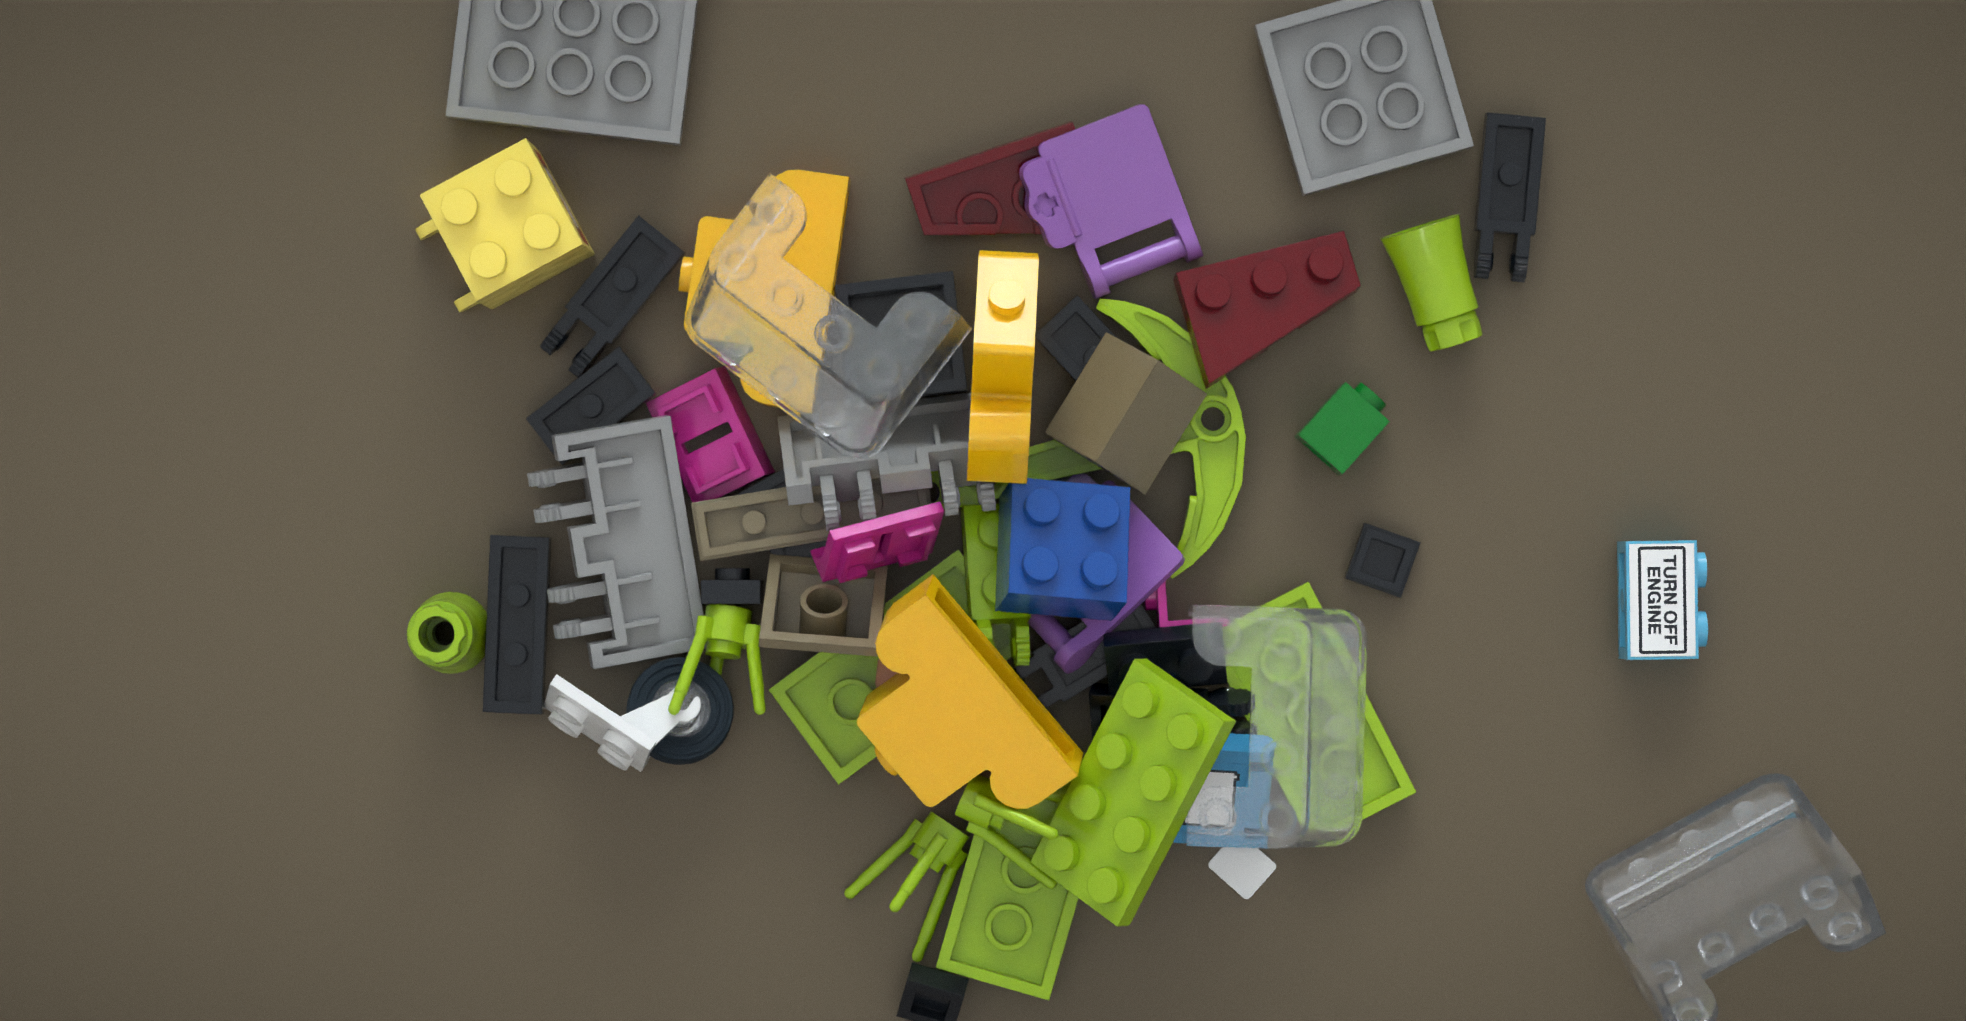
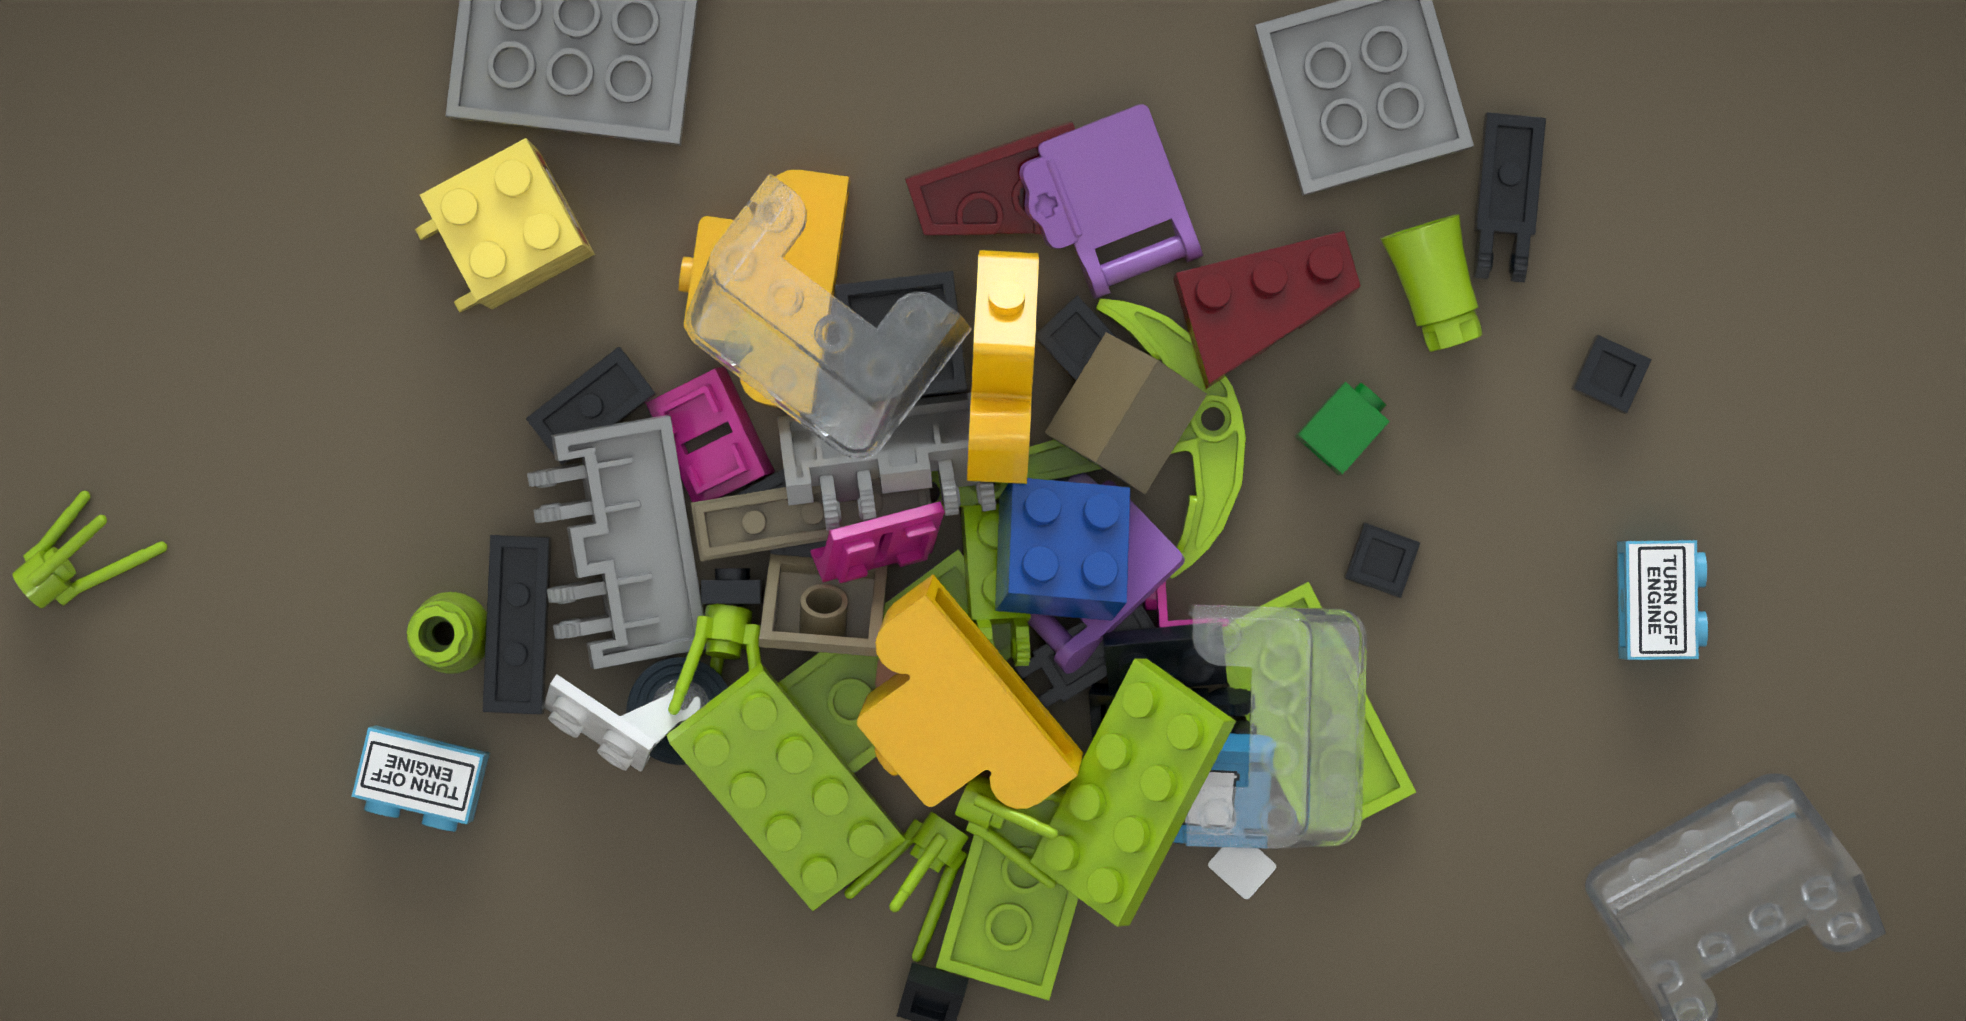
(48, 570): none -> lime plant
(419, 776): none -> brick
(616, 291): black hinge -> none
(786, 787): none -> lime plate
(1611, 374): none -> black plate

